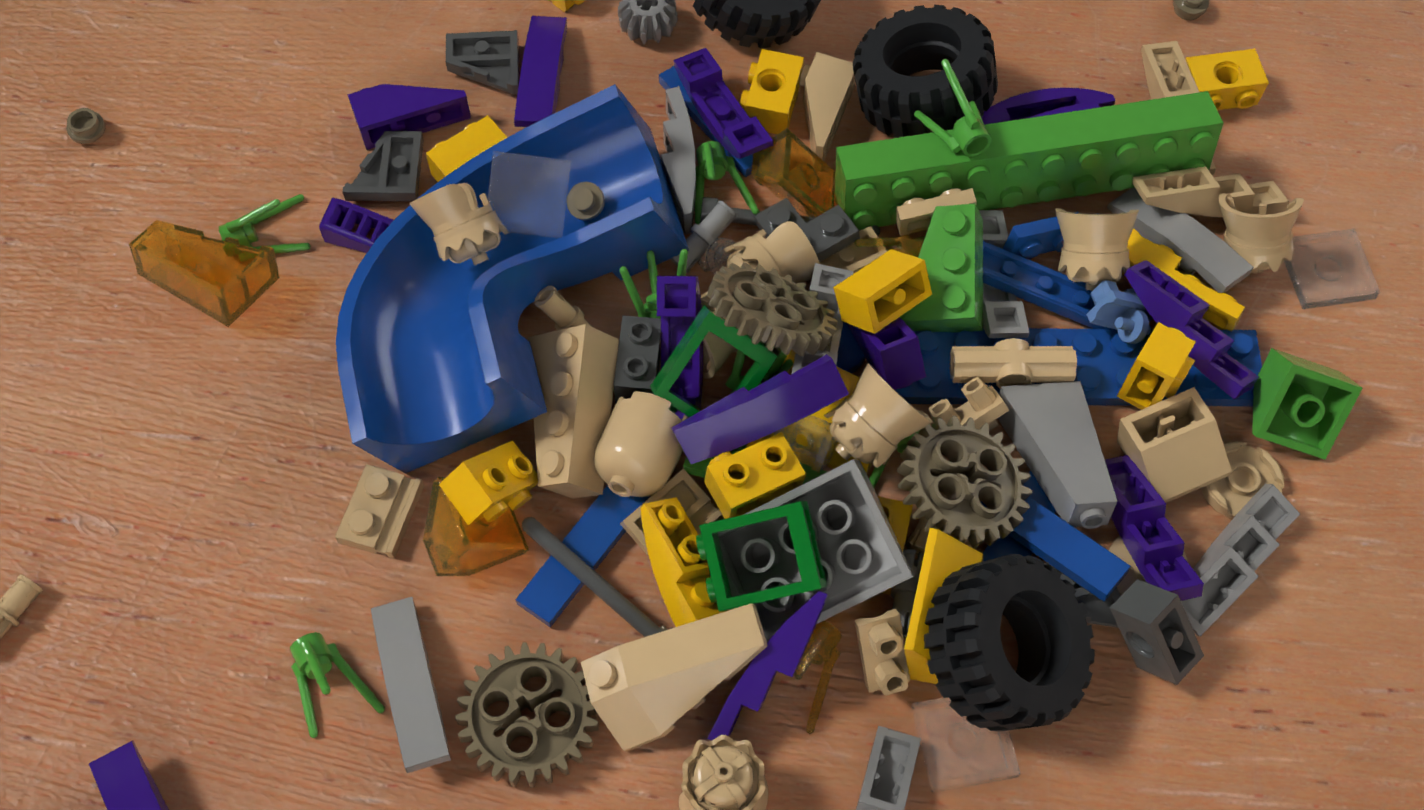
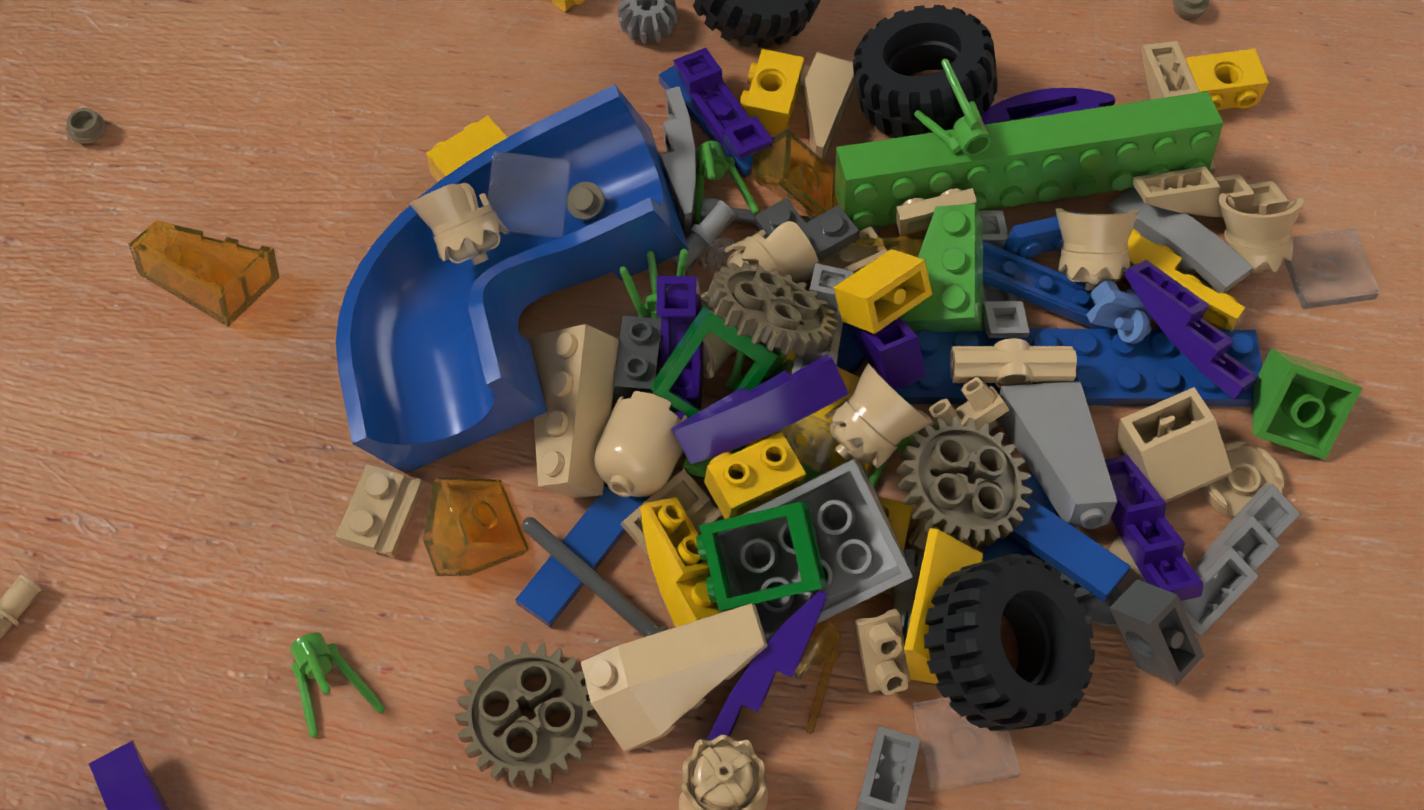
(246, 234): bright green plant -> none
(340, 219): dark purple slope -> none
(390, 170): dark grey wing -> none
(405, 109): dark purple slope -> none
(410, 685): light grey slope -> none
(485, 58): dark grey wing -> none
(490, 483): yellow brick -> none
(540, 70): dark purple slope -> none
(559, 309): tan pin -> none
(1158, 368): yellow brick -> none

